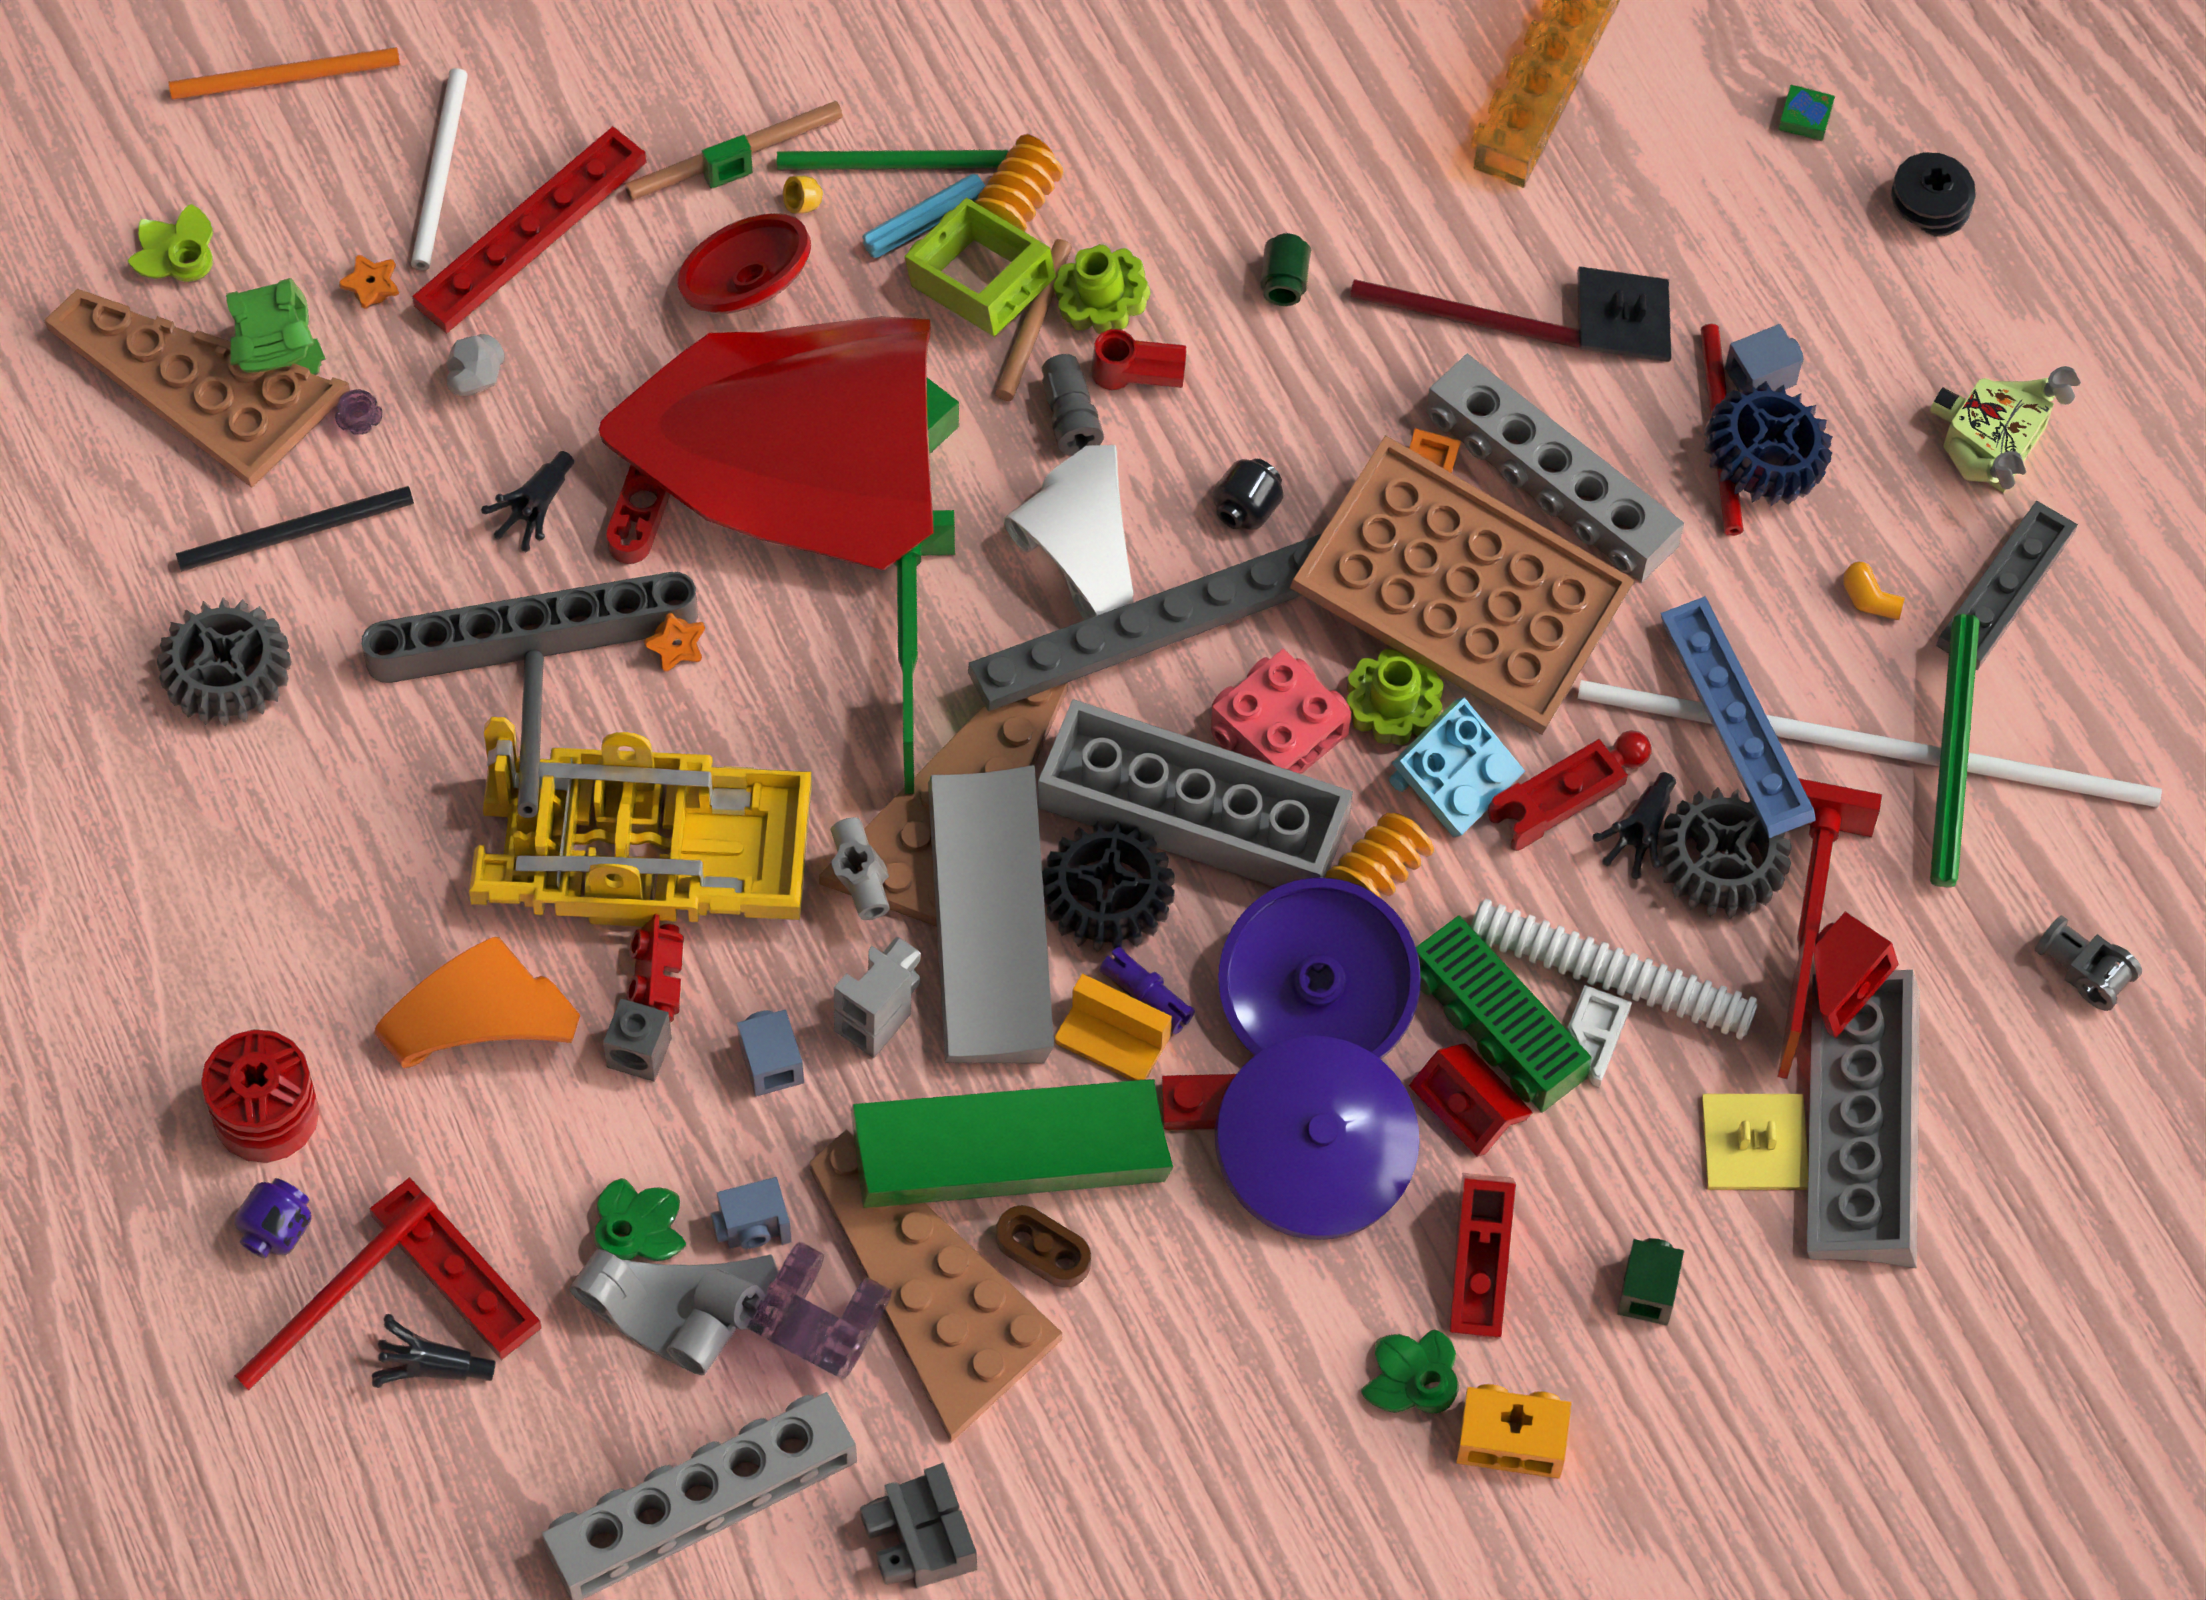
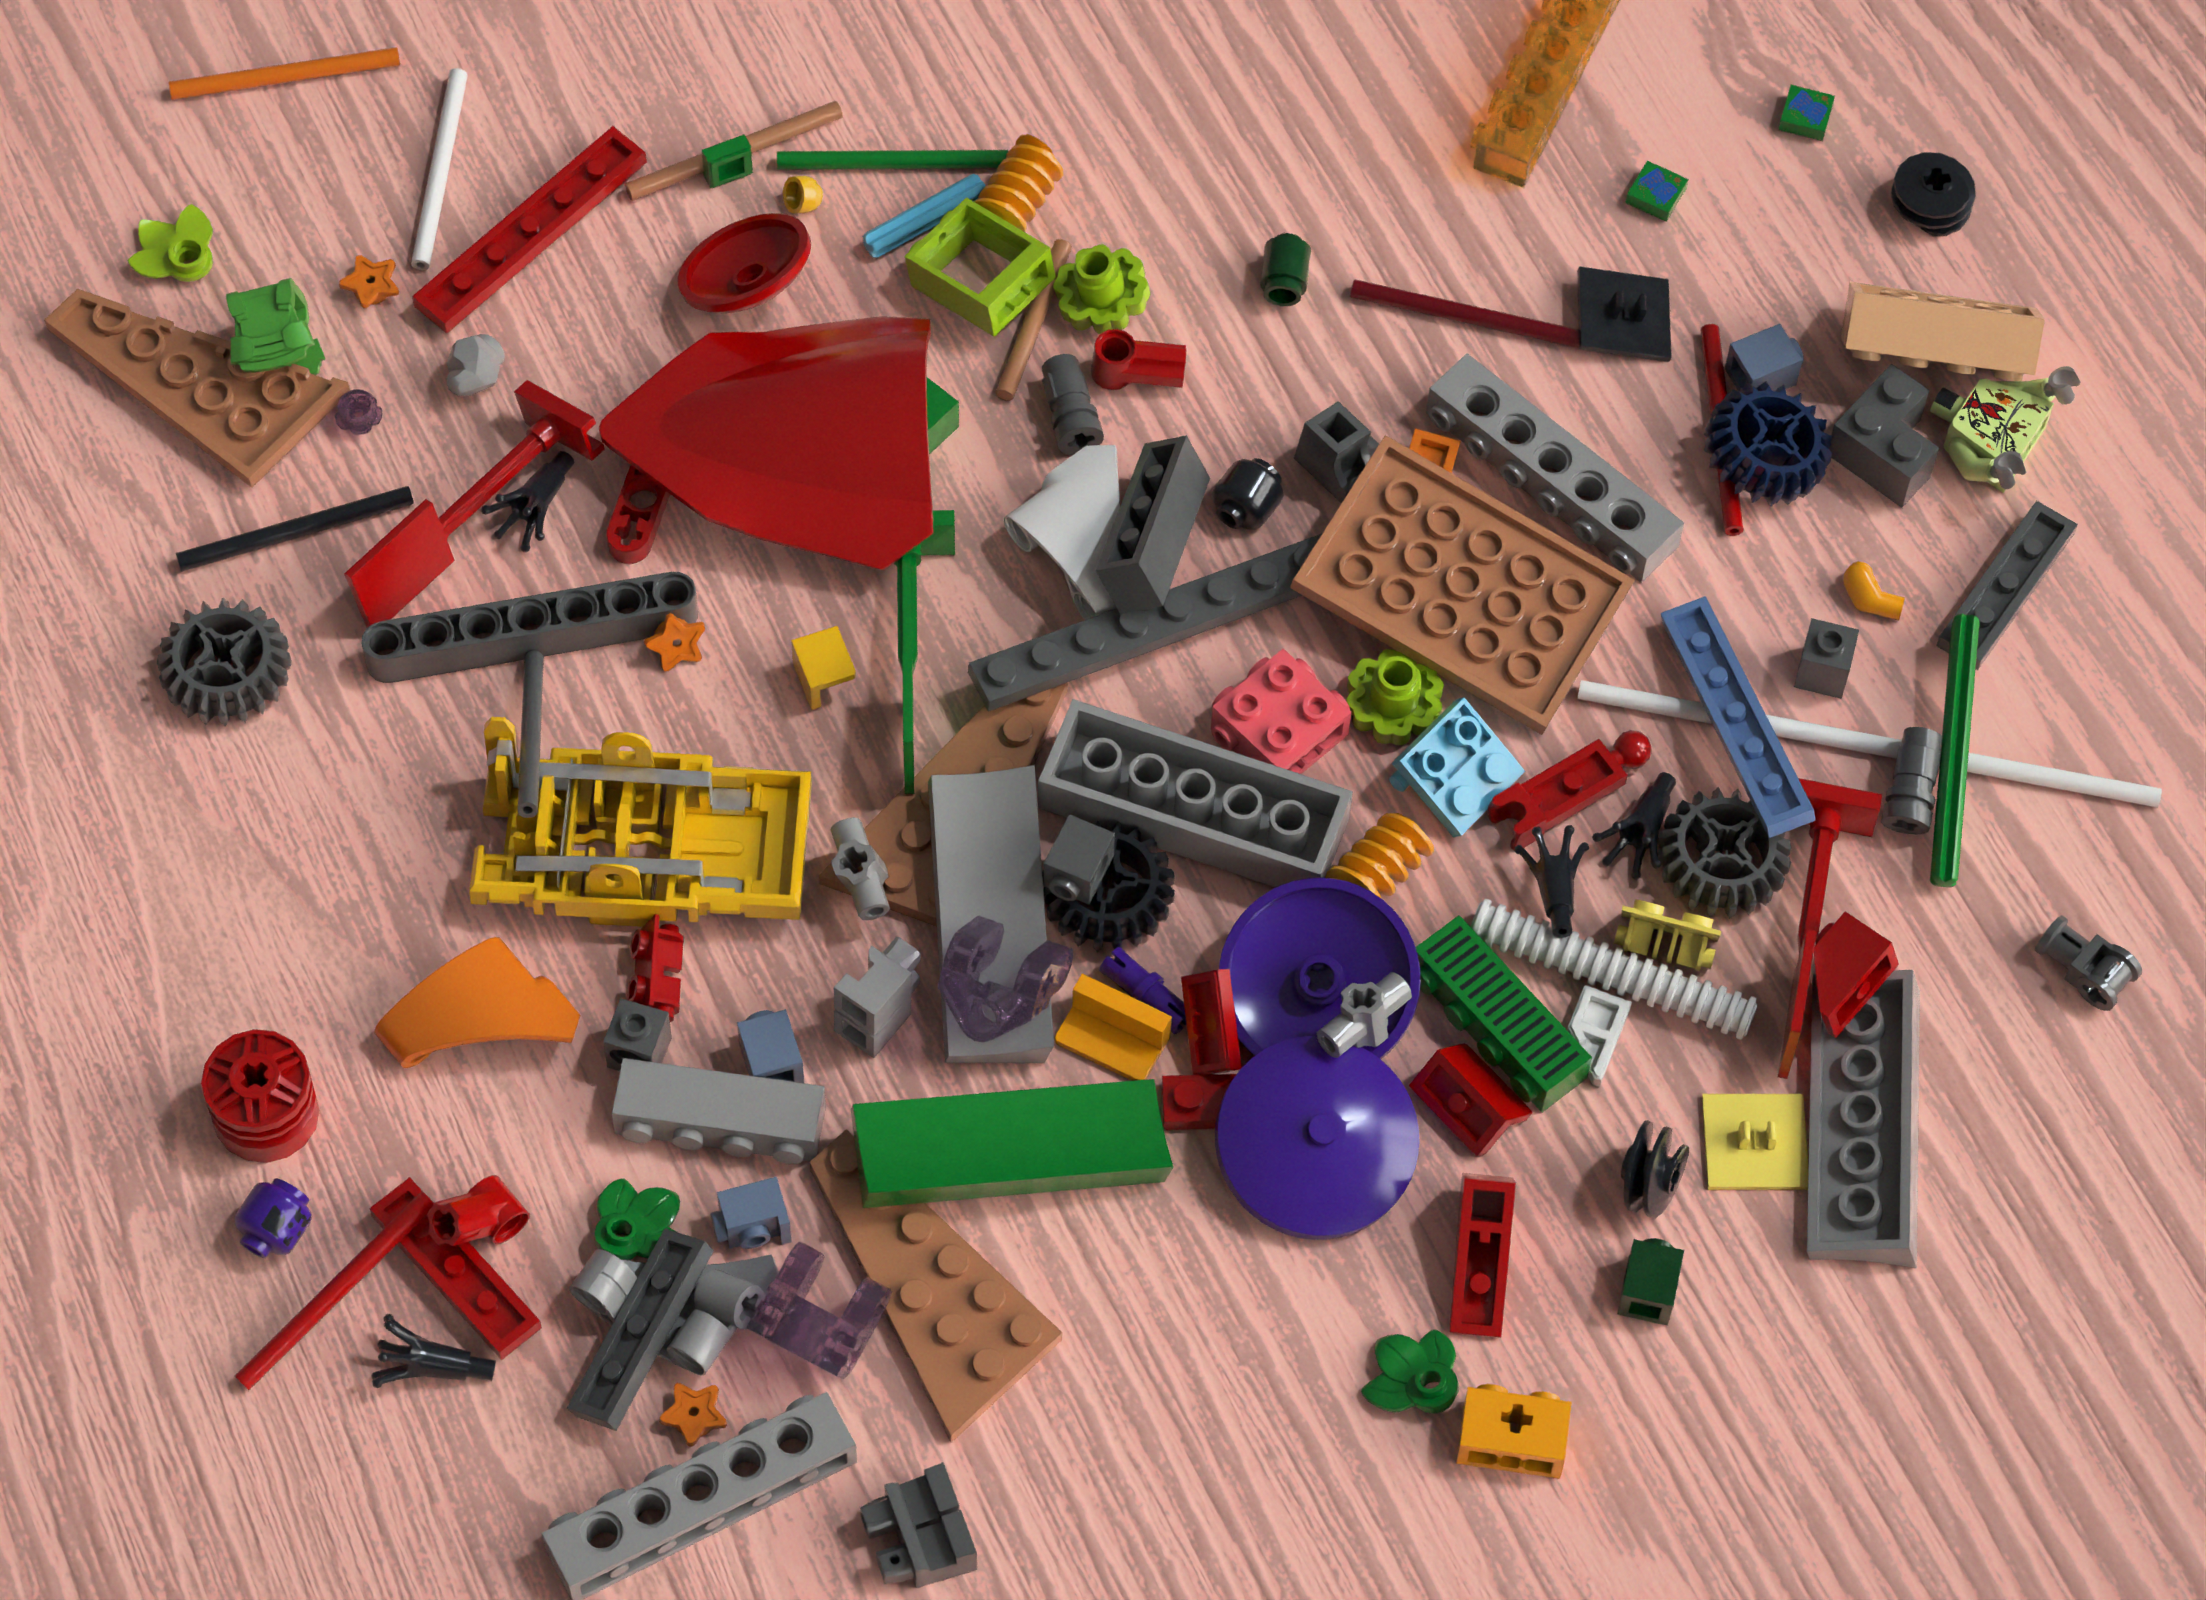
(418, 546): none -> red piece
(482, 1212): none -> red piece
(640, 1329): none -> dark grey plate
(694, 1426): none -> orange plate
(718, 1111): none -> light grey brick
(821, 662): none -> yellow panel
(973, 951): none -> clear purple piece
(1047, 1245): reddish brown plate -> none
(1078, 860): none -> dark grey brick
(1153, 525): none -> dark grey brick
(1211, 1022): none -> red plate
(1335, 449): none -> dark grey brick
(1364, 1015): none -> light grey axle
(1556, 879): none -> black piece
(1648, 916): none -> light yellow hinge
(1652, 1175): none -> black piece
(1656, 191): none -> green tile
(1826, 658): none -> dark grey brick
(1879, 440): none -> dark grey brick
(1914, 777): none -> dark grey axle
(1942, 329): none -> light nougat brick

